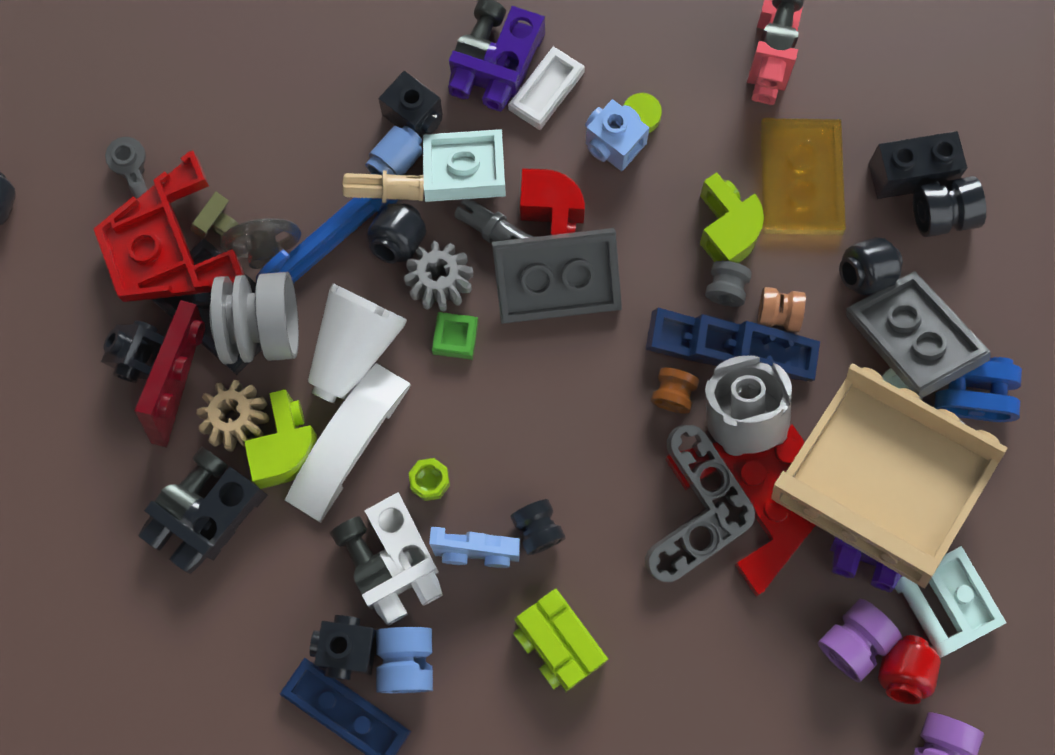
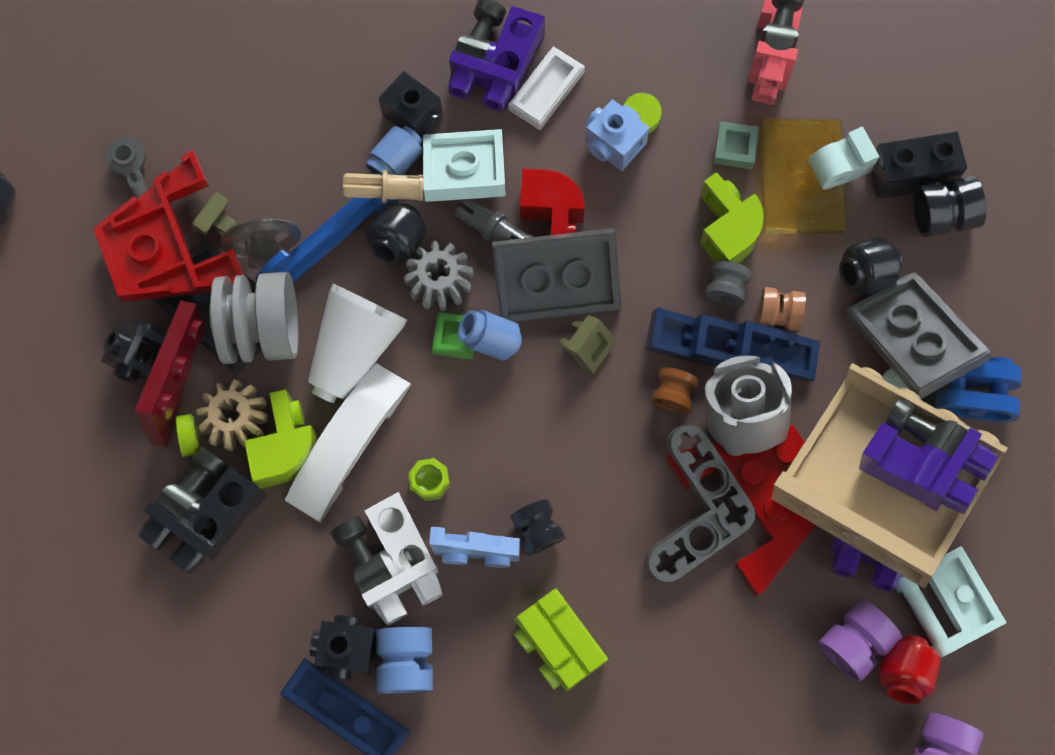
(187, 435): none -> lime tile
(490, 334): none -> medium blue brick
(589, 343): none -> olive tile
(736, 145): none -> sand green plate
(844, 159): none -> light aqua leg
(934, 468): none -> dark purple hips

